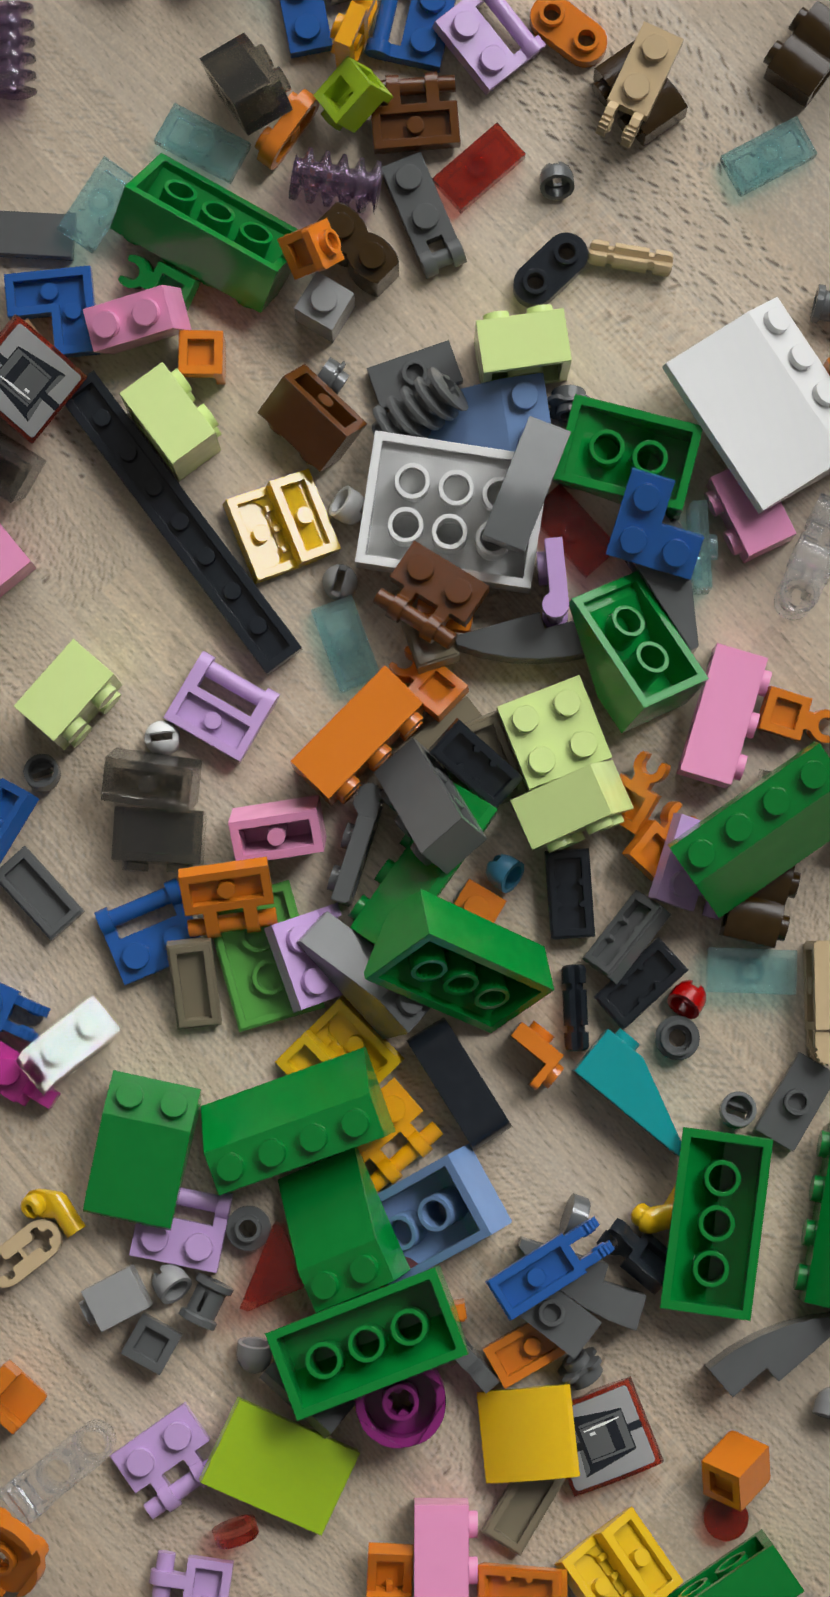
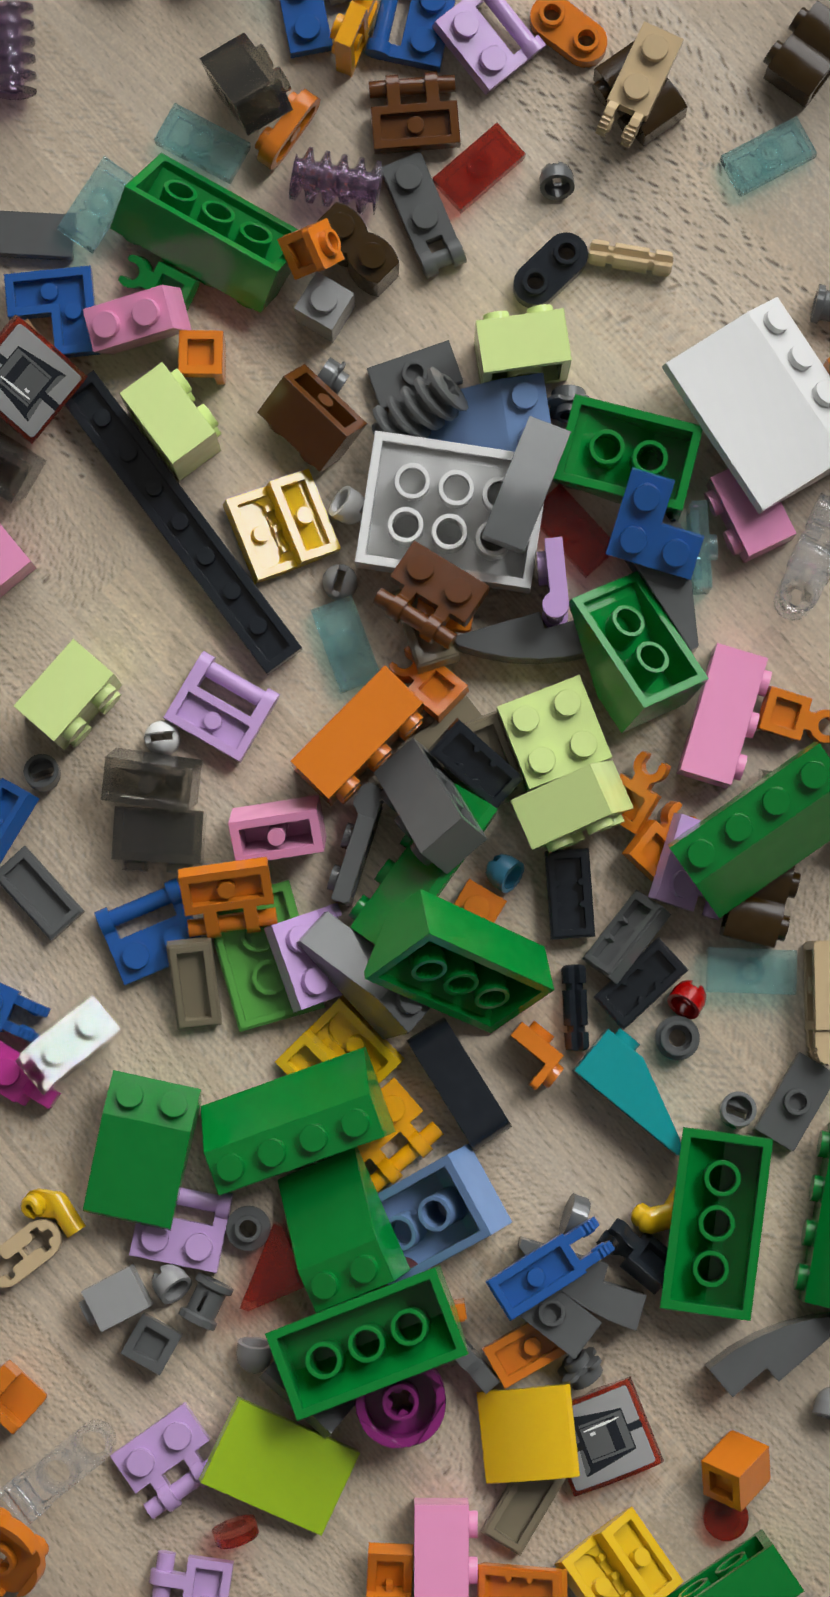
(351, 95): lime brick -> none

